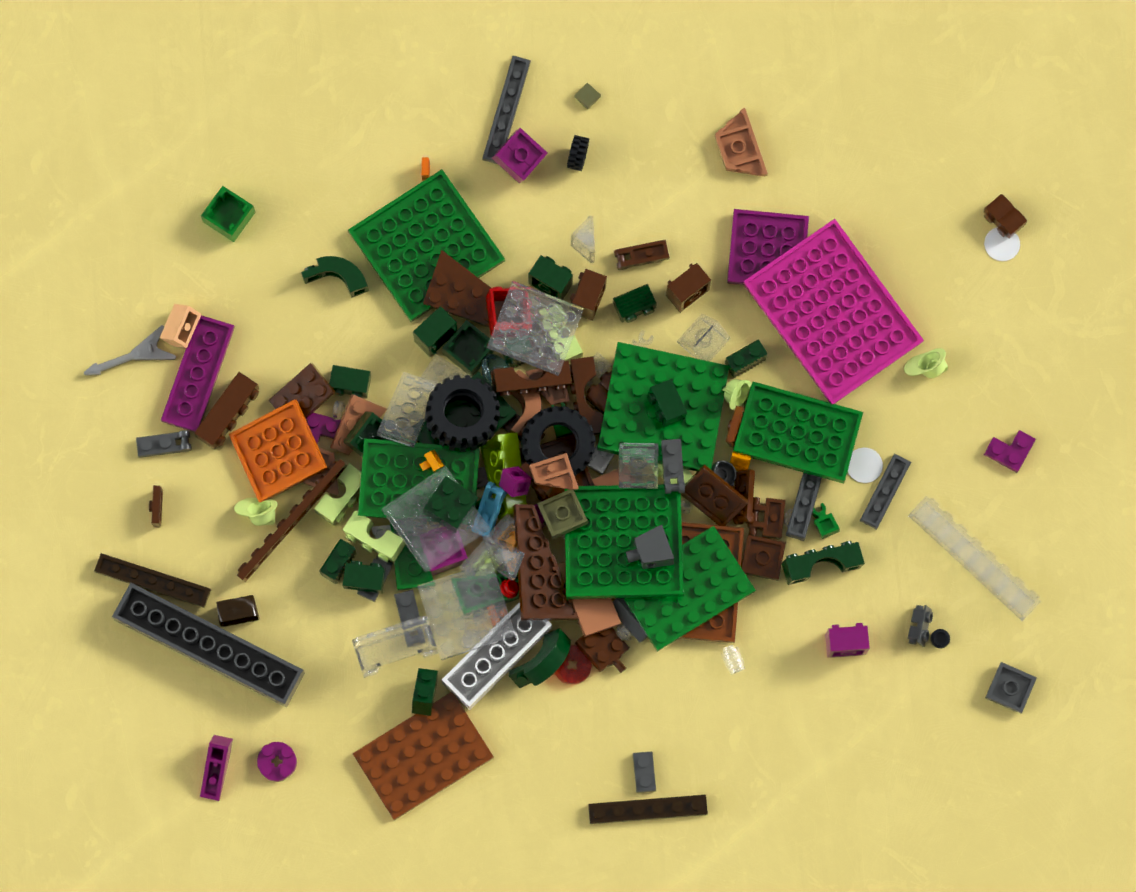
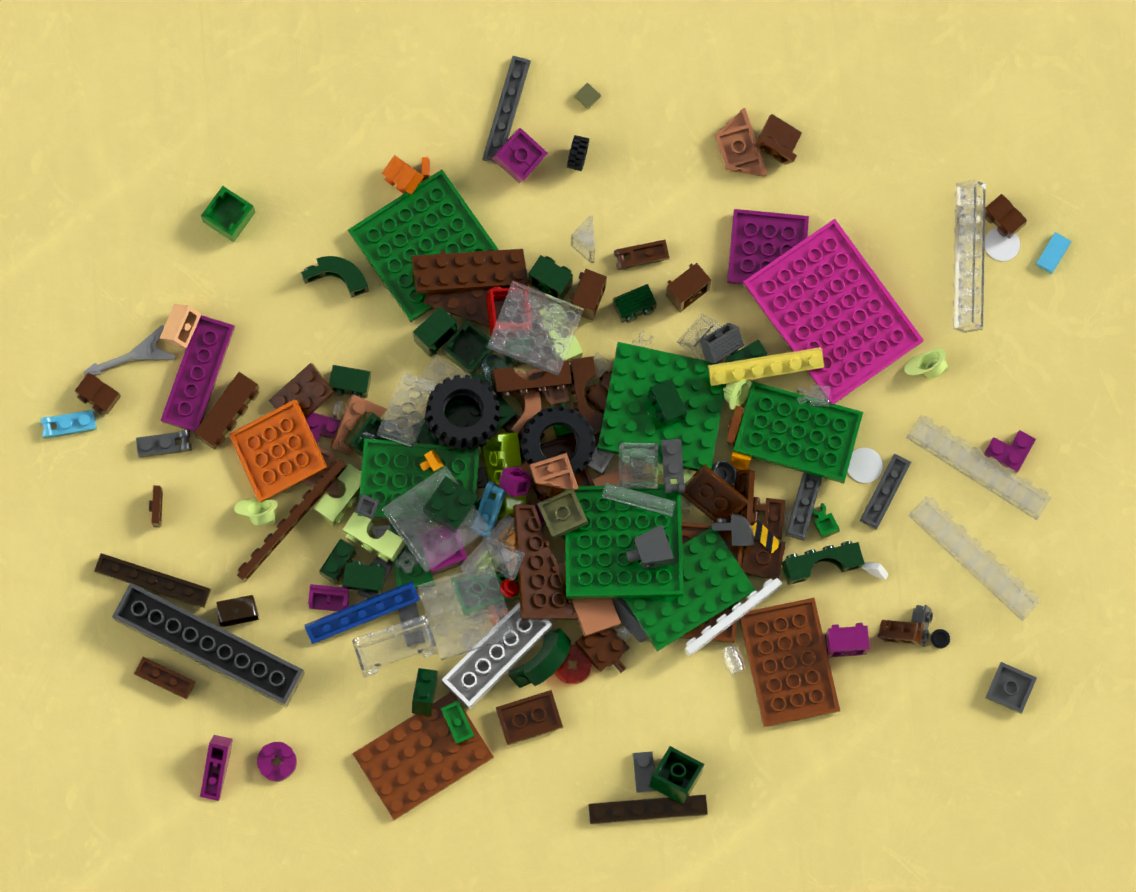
(69, 424): none -> medium azure plate
(97, 393): none -> reddish brown brick
(164, 678): none -> reddish brown plate
(328, 597): none -> magenta hinge
(362, 612): none -> blue plate
(366, 506): none -> dark grey tile
(402, 175): none -> orange brick
(406, 556): none -> clear plate
(457, 722): none -> green plate
(468, 270): none -> reddish brown plate
(529, 717): none -> reddish brown plate
(638, 499): none -> clear piece
(676, 775): none -> dark green brick
(721, 343): none -> dark grey brick
(725, 621): none -> white plate
(741, 529): none -> dark grey brick
(765, 537): none -> sticker
(766, 366): none -> light yellow plate
(778, 139): none -> reddish brown bracket
(789, 662): none -> dark orange plate
(818, 395): none -> clear plate
(875, 569): none -> white tile
(901, 632): none -> reddish brown hinge
(969, 256): none -> clear brick
(979, 467): none -> clear brick
(1053, 253): none -> medium azure tile

